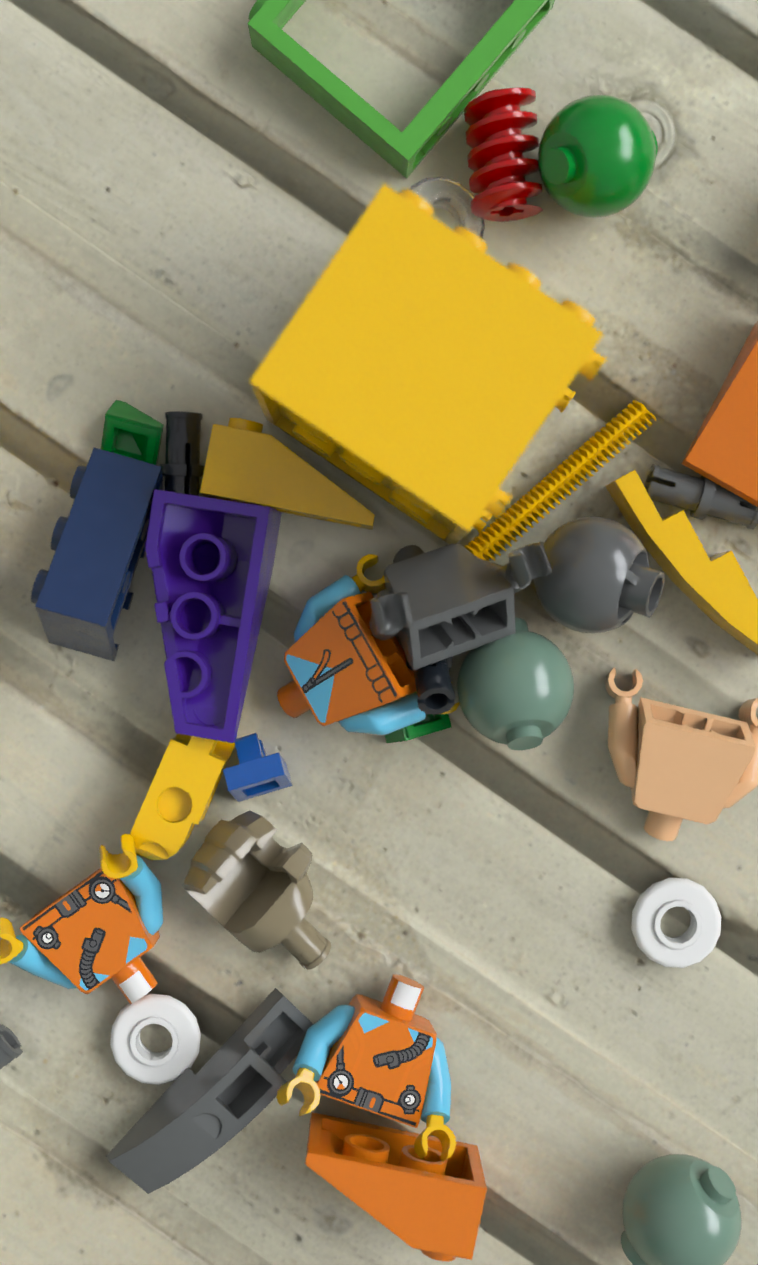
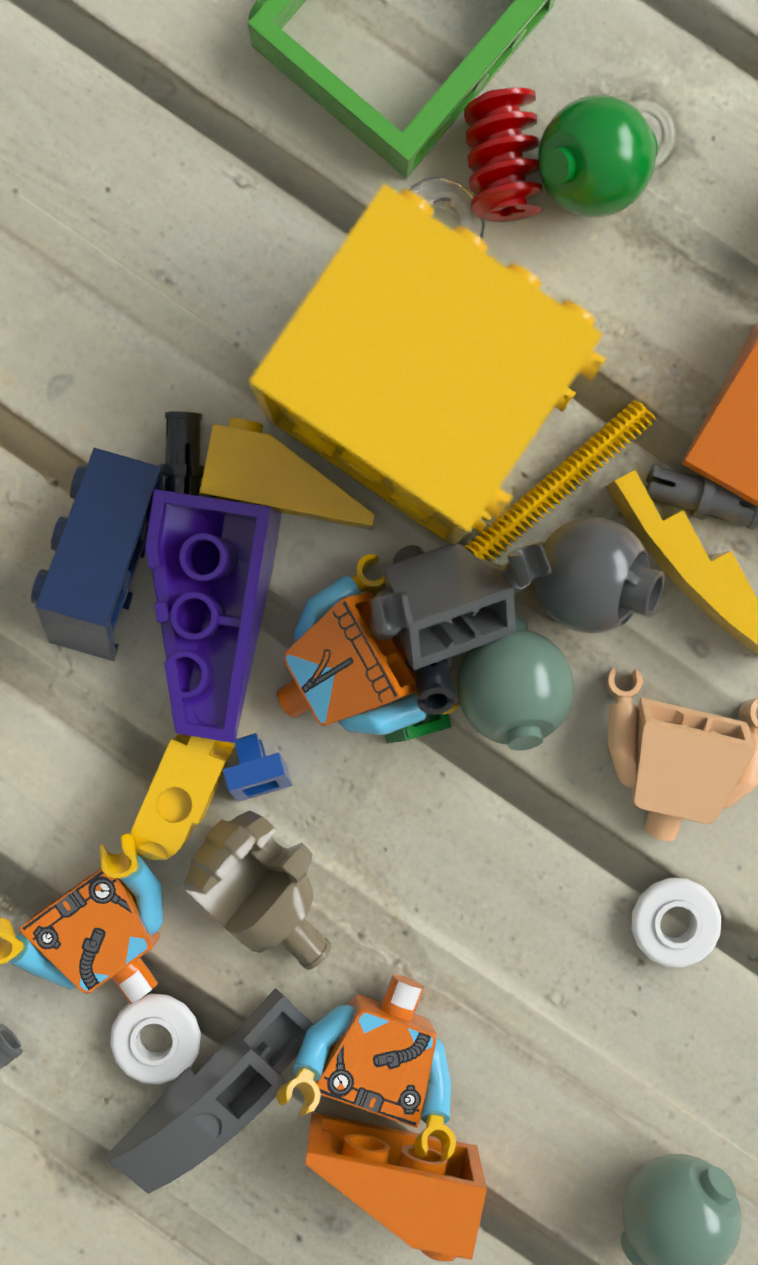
(131, 433): green slope -> none

